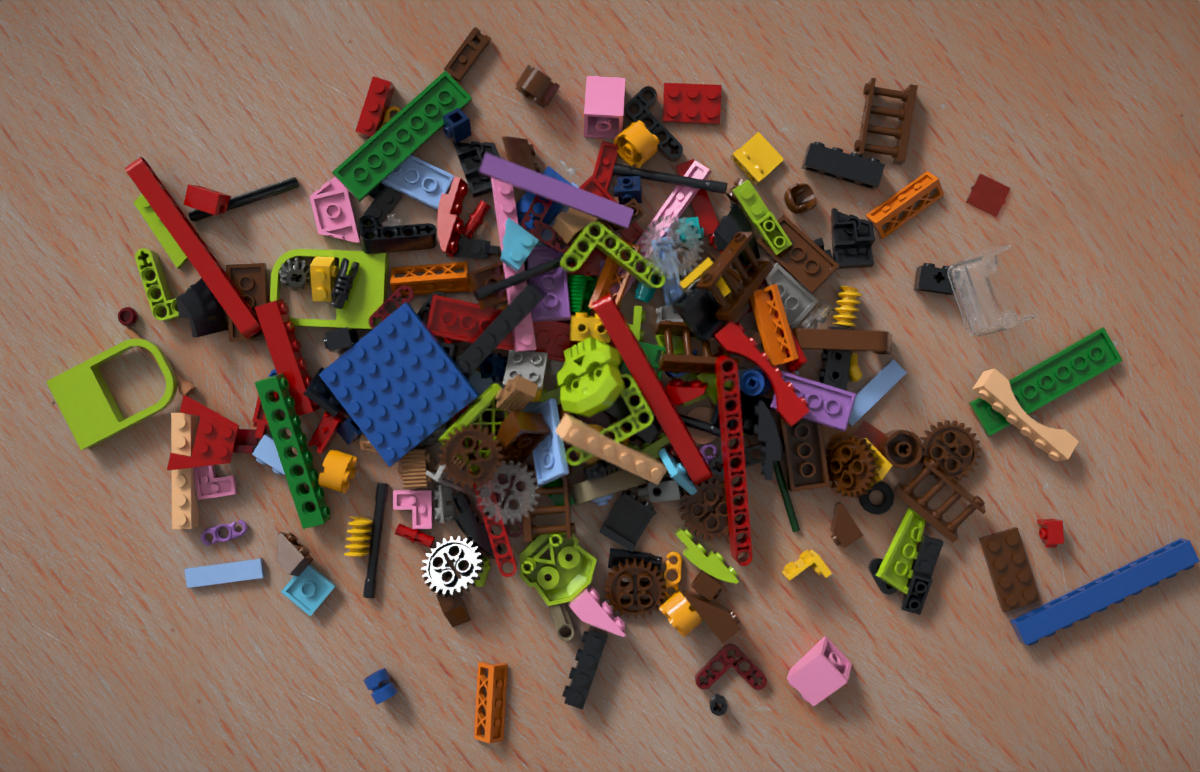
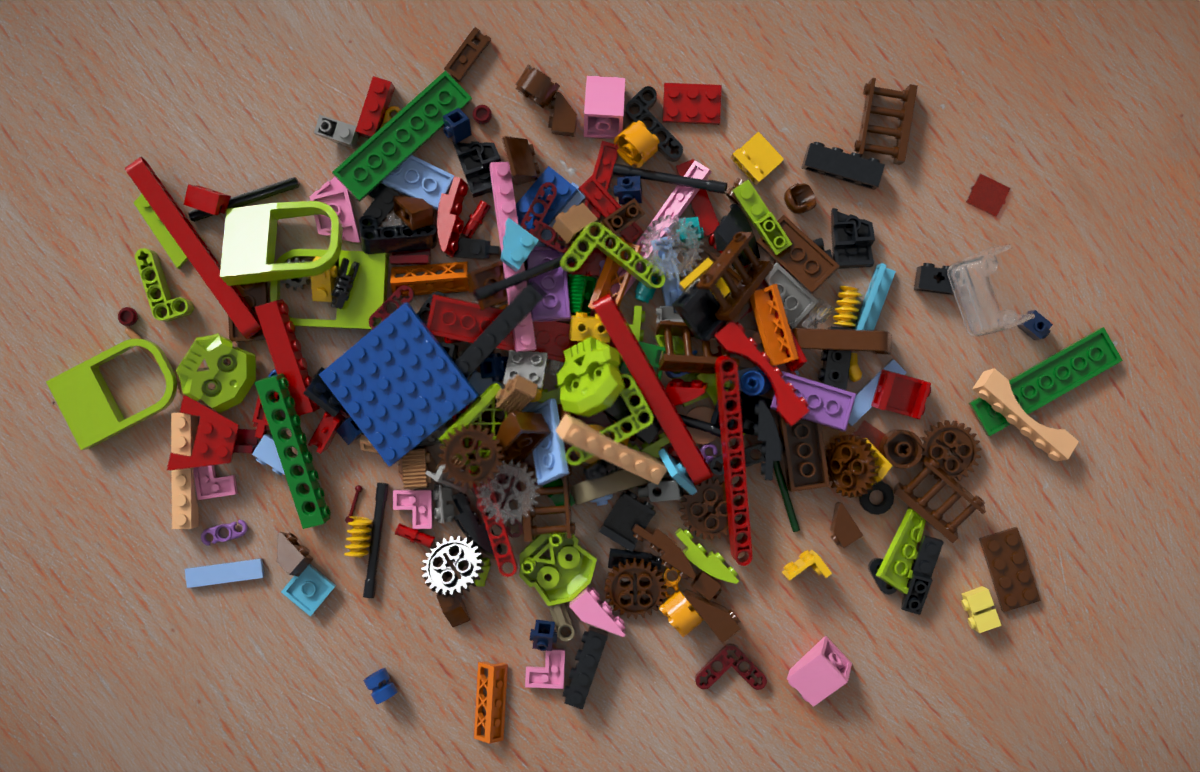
(202, 309): black slope -> none
(230, 380): none -> lime brick
(251, 243): none -> lime window
(337, 131): none -> light grey slope
(338, 471): light orange brick -> none
(340, 339): black brick -> none
(358, 489): none -> dark red hinge
(413, 211): none -> reddish brown slope
(415, 257): none -> dark red panel
(482, 114): none -> dark red plate
(543, 635): none -> dark blue brick
(549, 676): none -> bright pink plate
(556, 190): medium lavender tile -> none
(564, 117): none -> reddish brown slope
(671, 555): none -> reddish brown slope
(714, 709): black bush -> none
(874, 298): none -> medium azure fence
(901, 394): none -> red panel
(904, 201): orange fence -> none
(978, 605): none -> light yellow piece
(1036, 327): none -> dark blue brick
(1051, 532): red brick -> none
(1105, 591): blue brick -> none

